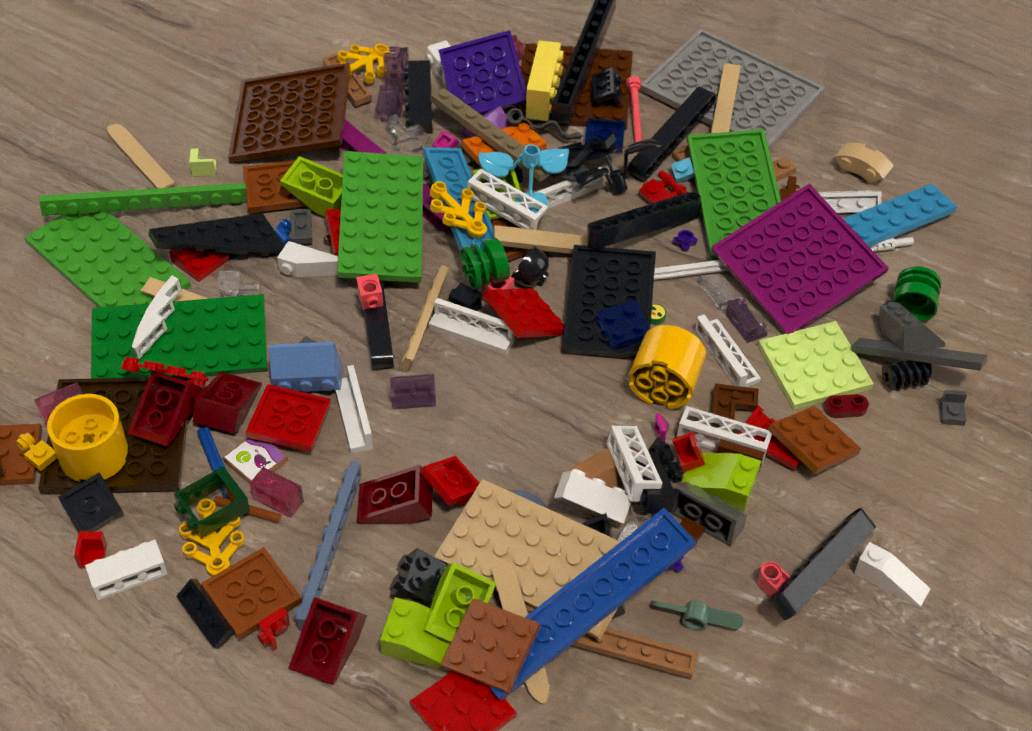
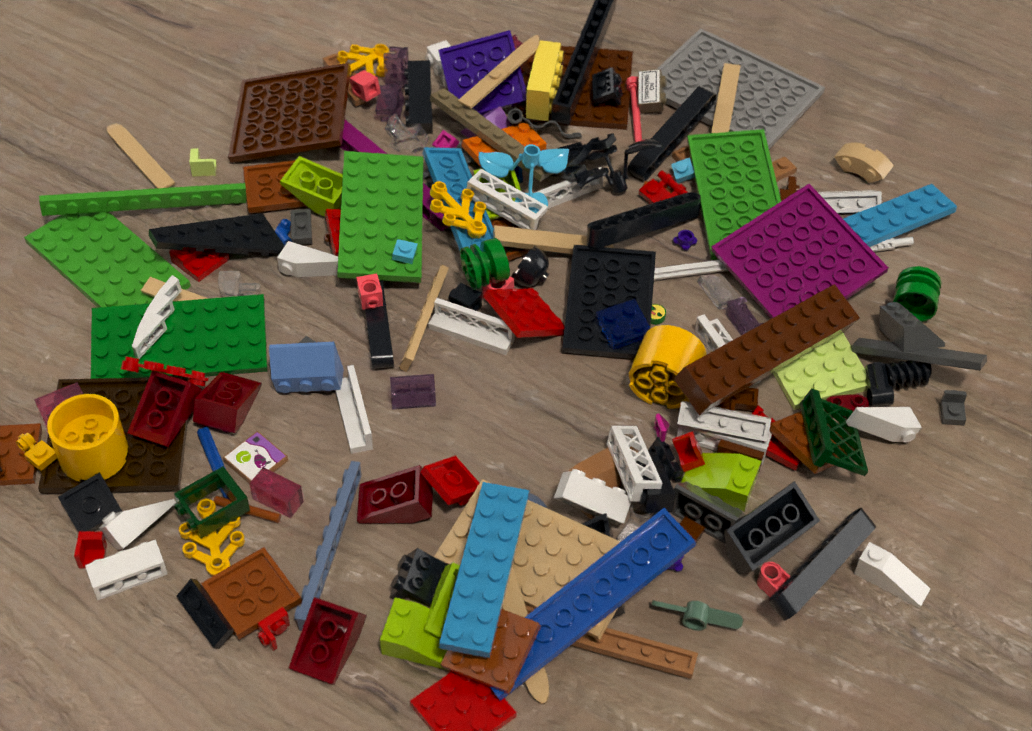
(125, 526): none -> white slope
(288, 418): red plate -> none
(365, 85): none -> coral brick
(404, 251): none -> medium azure plate
(484, 570): none -> dark azure plate
(500, 72): none -> tan piece
(602, 127): clear blue plate -> none
(651, 91): none -> brick
(726, 422): none -> white fence
(765, 349): none -> reddish brown brick
(769, 528): none -> black slope
(820, 434): none -> dark green fence
(878, 391): none -> black piece
(890, 423): none -> white slope

